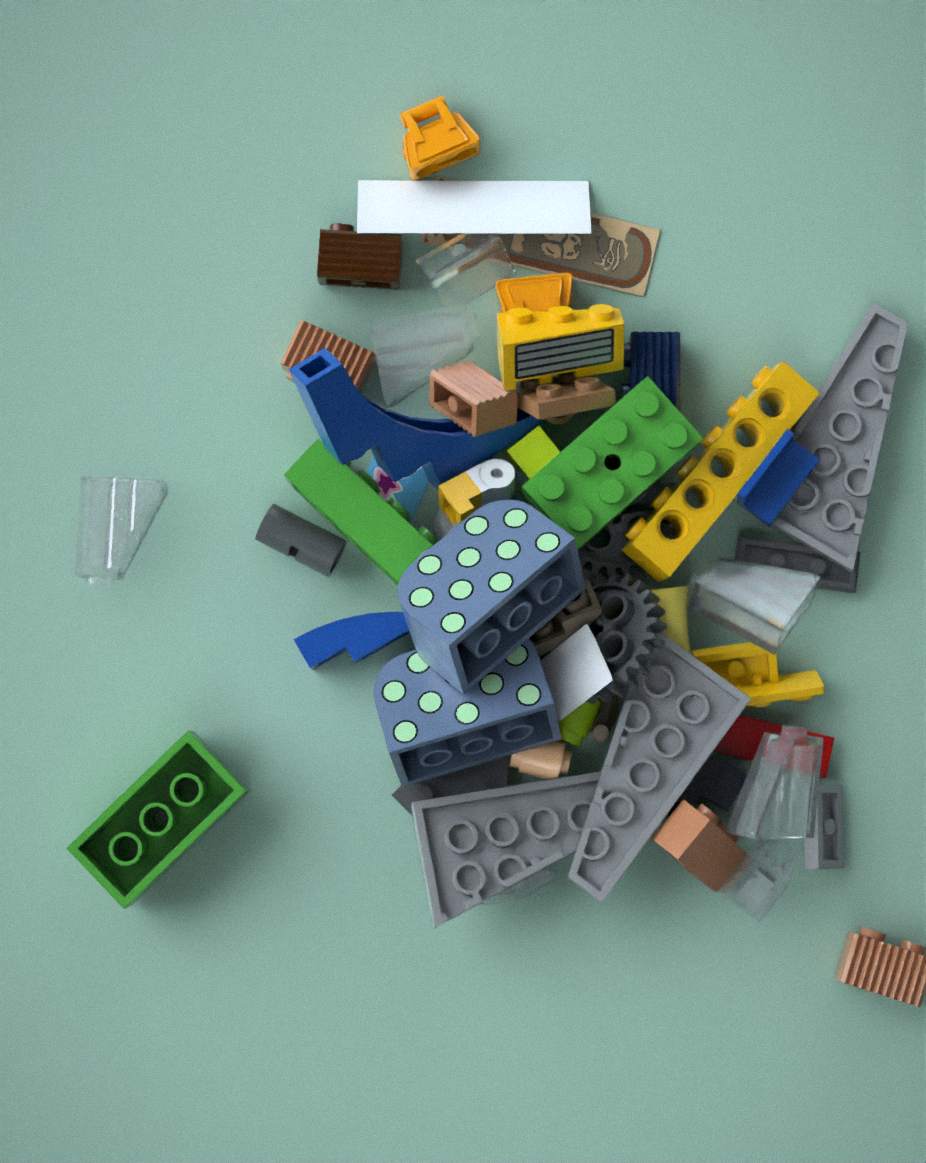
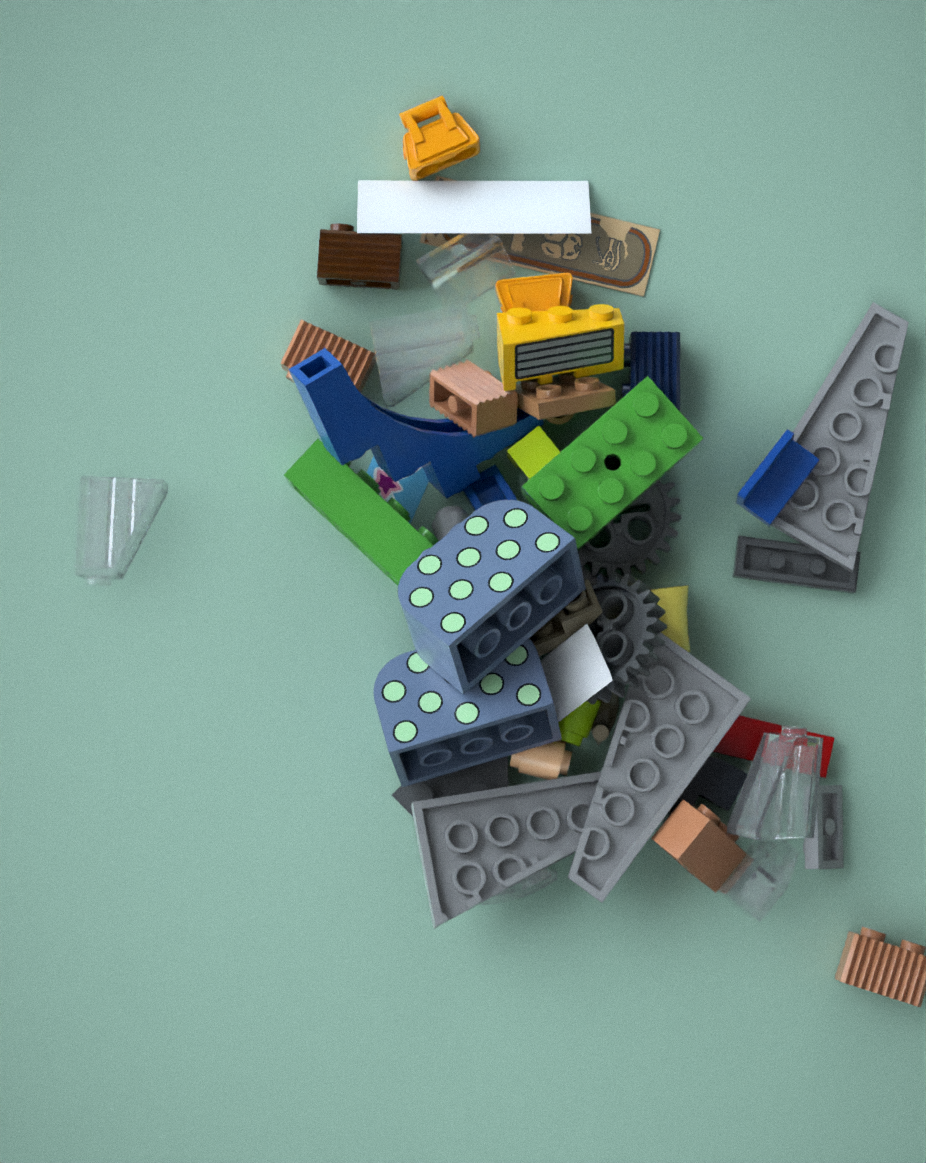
(126, 845): bright green brick -> none
(300, 539): dark grey pin -> none
(358, 634): blue slope -> none
(475, 488): leg -> none
(752, 599): clear slope -> none
(756, 674): yellow bracket -> none
(790, 398): yellow brick -> none

